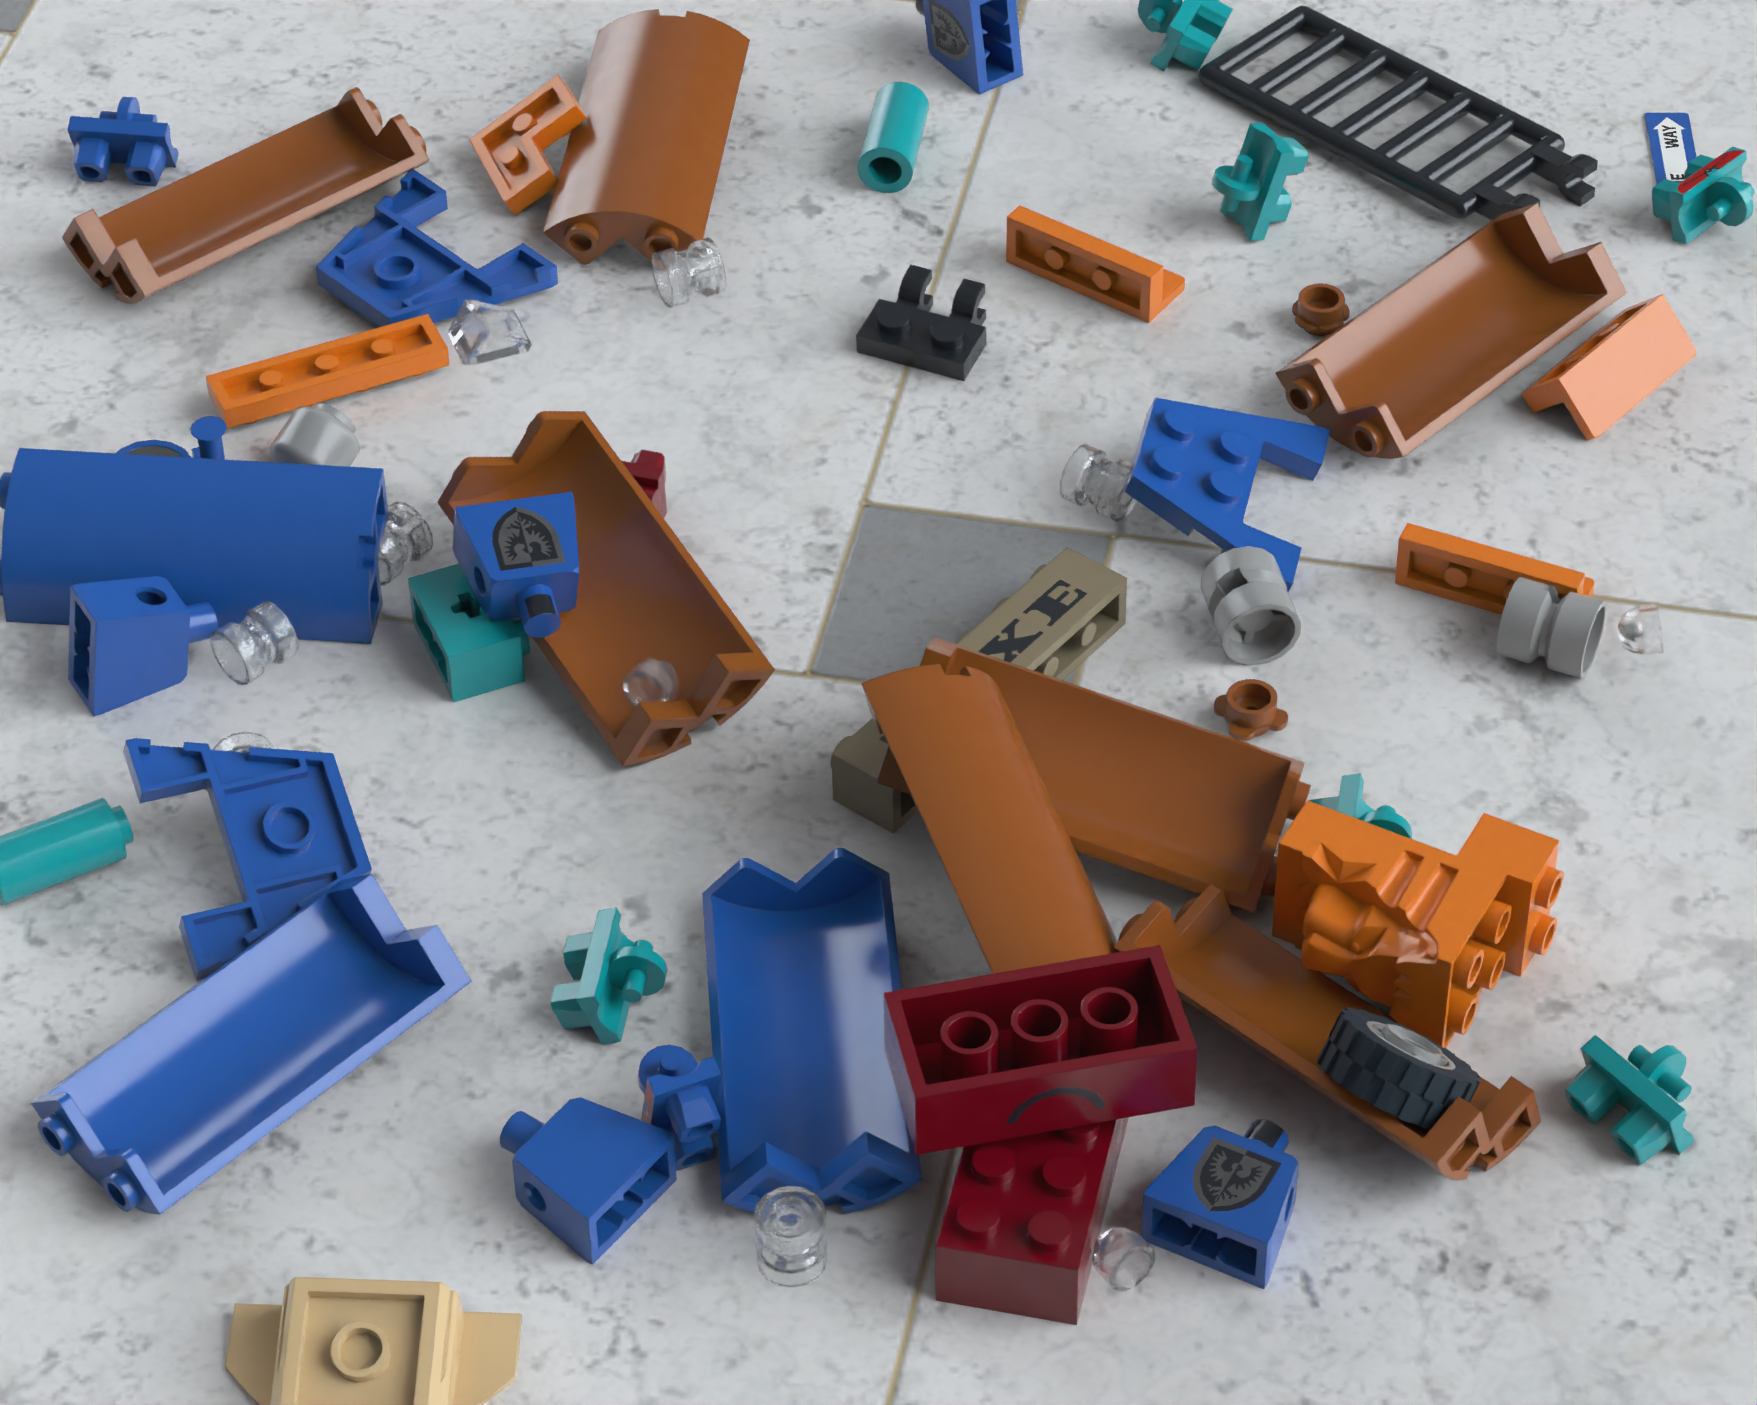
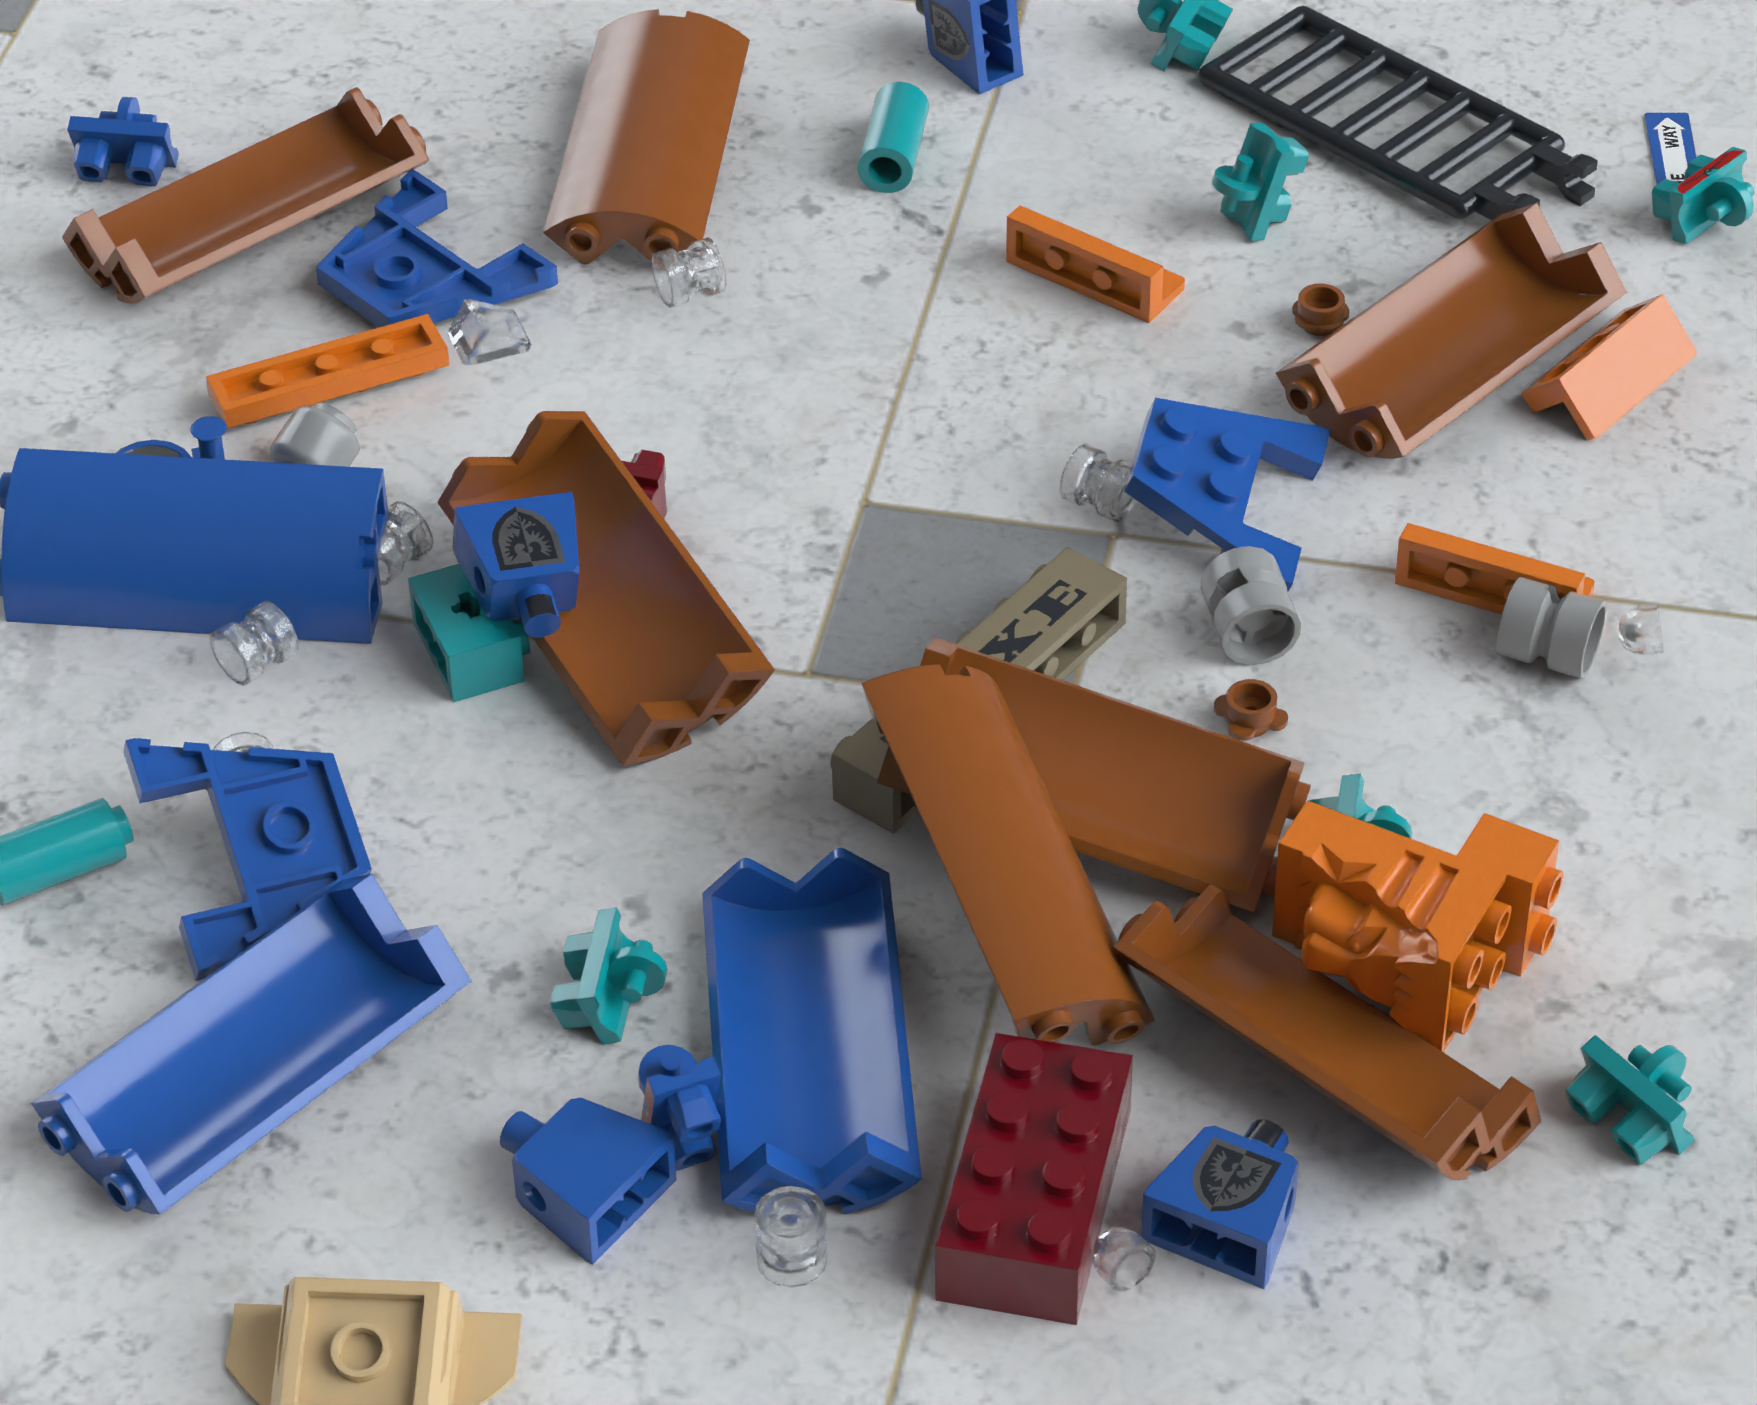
(131, 639): blue torso -> none
(515, 143): orange plate -> none
(646, 677): clear hinge -> none
(922, 339): black plate -> none
(1039, 1049): dark red brick -> none
(1395, 1067): black wheel -> none

